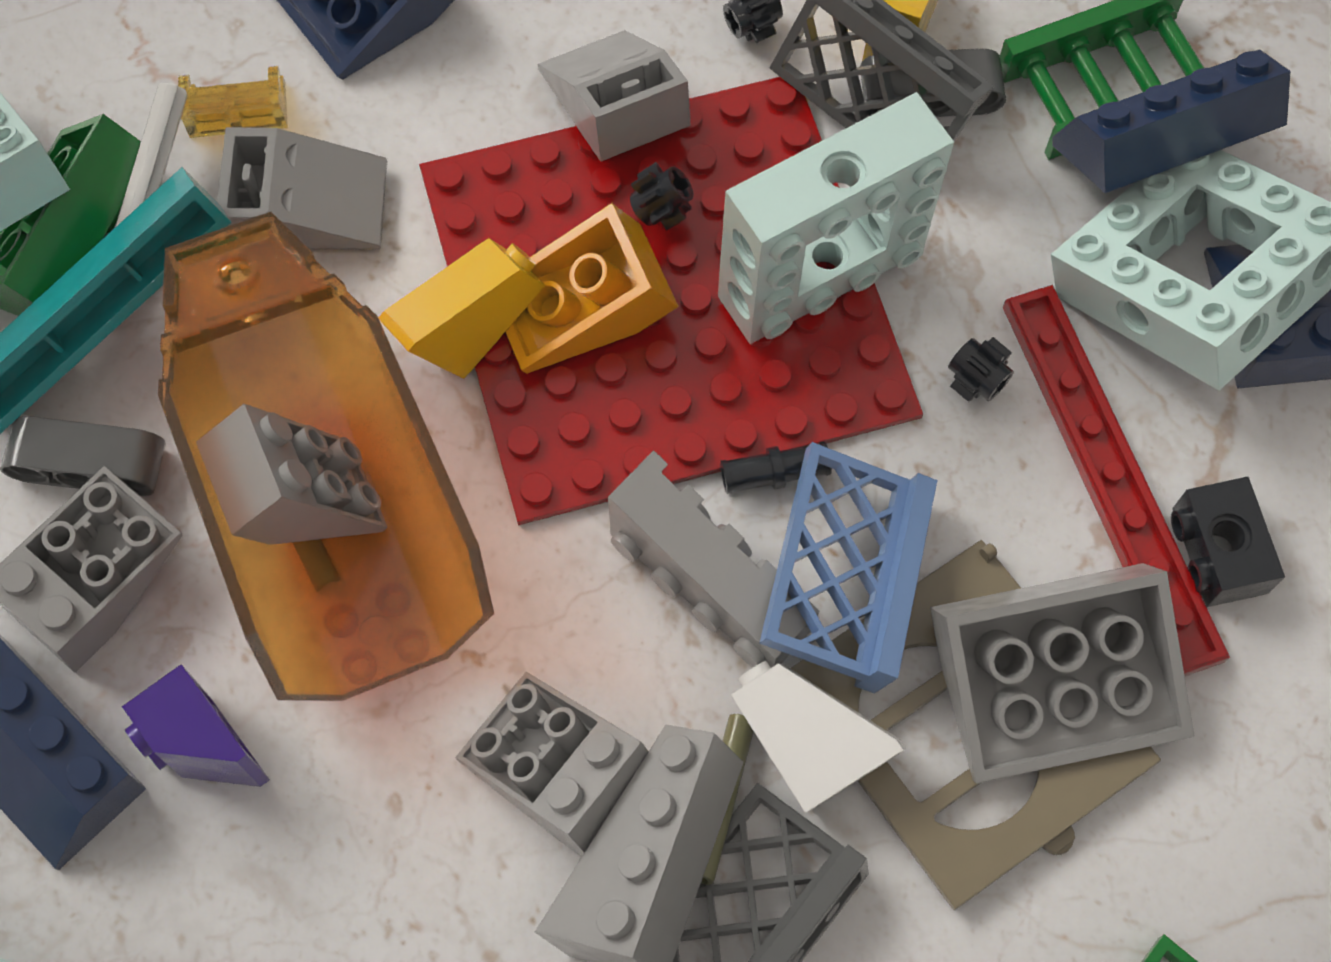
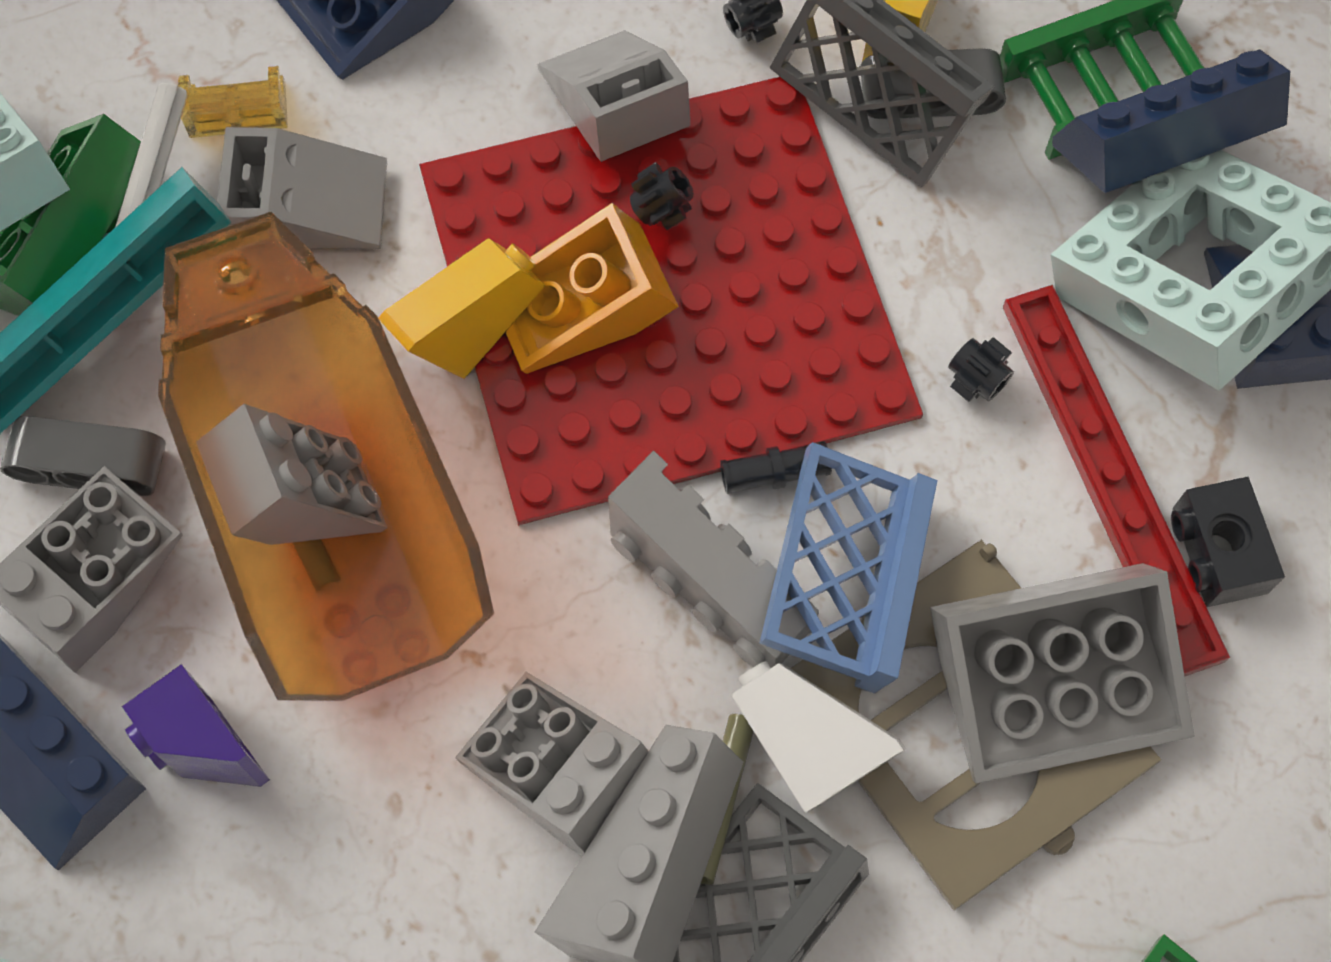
(796, 218): light aqua brick -> none

